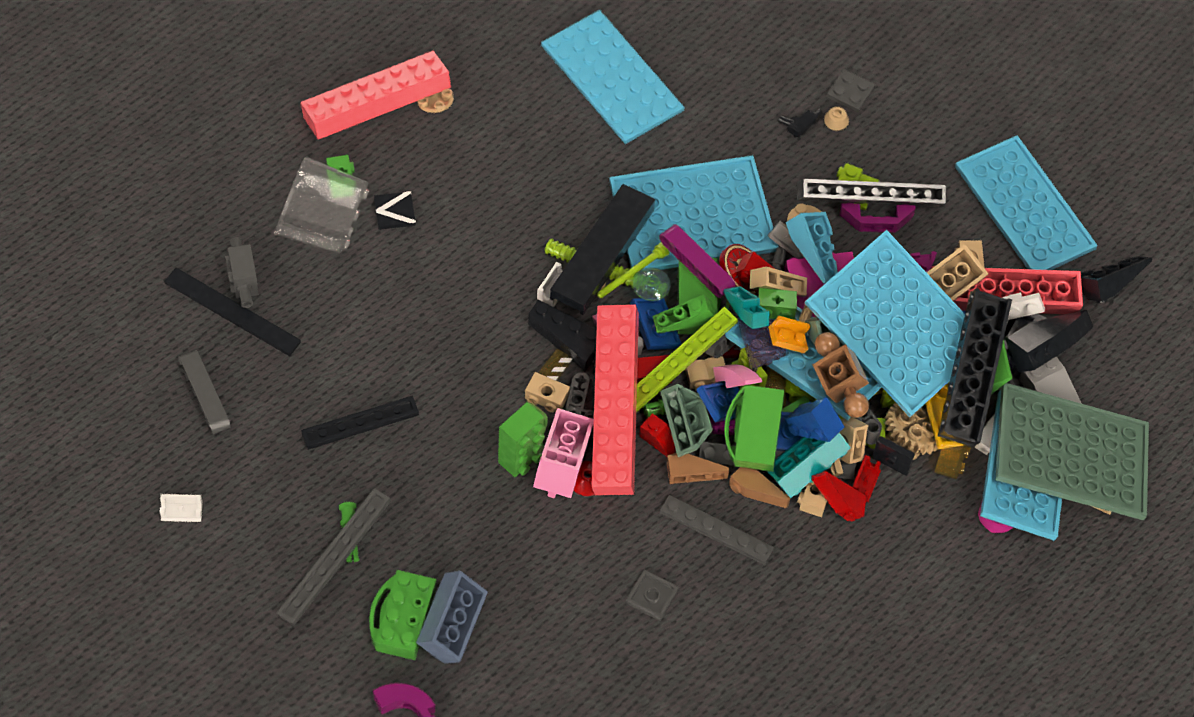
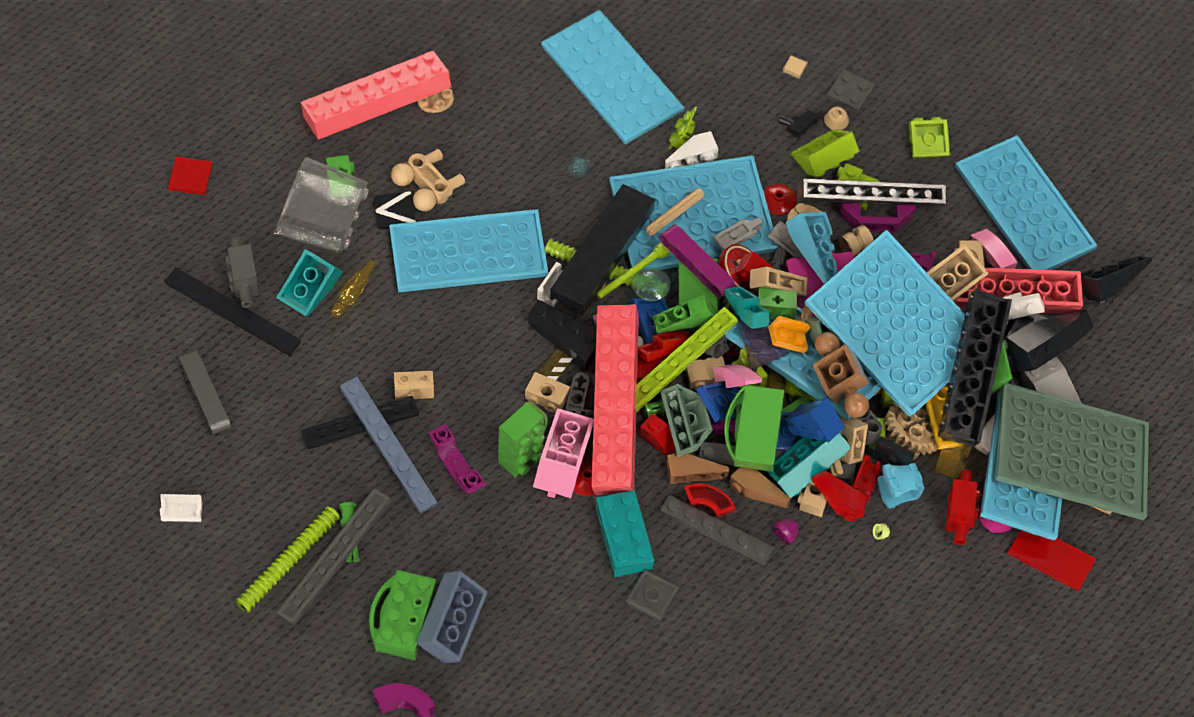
(190, 175): none -> red tile
(288, 559): none -> lime piece
(309, 283): none -> teal slope
(352, 290): none -> clear yellow animal
(388, 445): none -> sand blue plate
(415, 384): none -> tan brick
(433, 186): none -> tan piece
(446, 449): none -> magenta slope
(468, 250): none -> medium azure plate
(579, 167): none -> clear light blue plate
(624, 533): none -> teal brick
(663, 345): none -> red slope
(674, 211): none -> tan axle
(684, 130): none -> lime hinge
(695, 150): none -> white slope
(710, 497): none -> red brick
(738, 233): none -> light grey hinge
(781, 205): none -> red dish
(786, 530): none -> magenta cone
(795, 66): none -> tan tile
(826, 152): none -> lime slope
(856, 240): none -> tan wheel
(881, 528): none -> yellowish green hinge
(900, 484): none -> medium azure piece
(929, 138): none -> lime plate
(962, 506): none -> red brick
(994, 250): none -> bright pink slope
(1053, 558): none -> red tile

